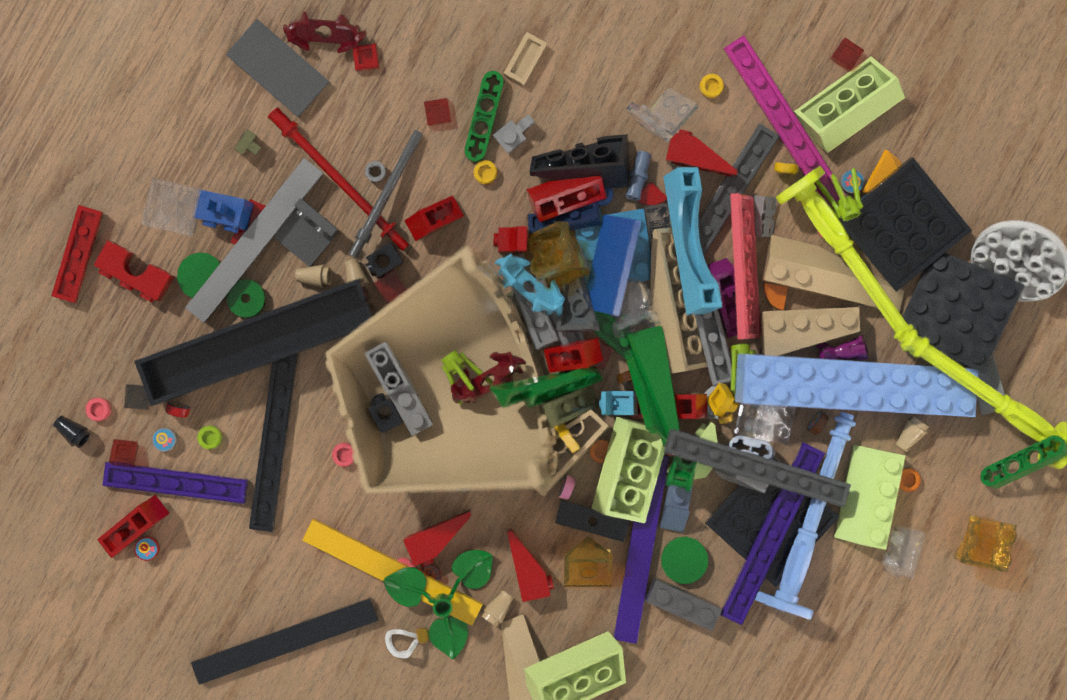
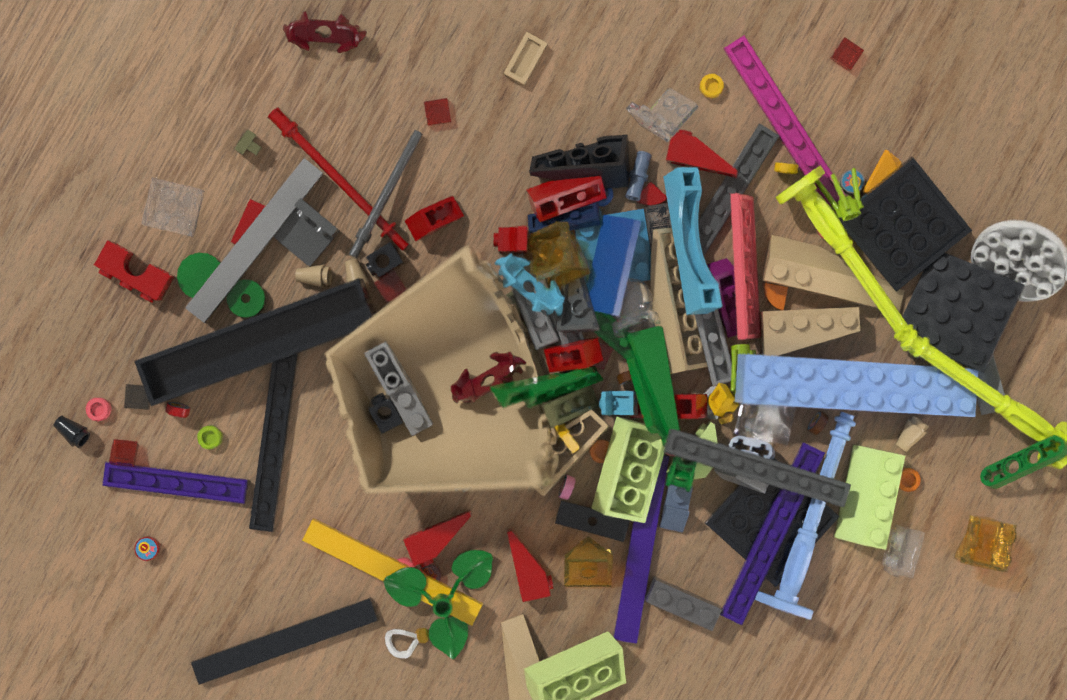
(77, 254): red plate -> none
(133, 526): red slope -> none
(164, 439): tile -> none
(223, 210): blue brick -> none
(277, 68): dark grey tile -> none
(343, 454): coral tile -> none
(366, 57): red tile -> none
(375, 164): light grey axle -> none
(454, 364): lime plant -> none
(482, 116): green beam -> none
(485, 172): yellow tile -> none
(497, 609): tan cone -> none
(511, 135): light grey plate -> none
(684, 560): green tile -> none
(759, 202): light grey piece -> none
(847, 350): magenta animal -> none
(850, 104): yellowish green slope -> none

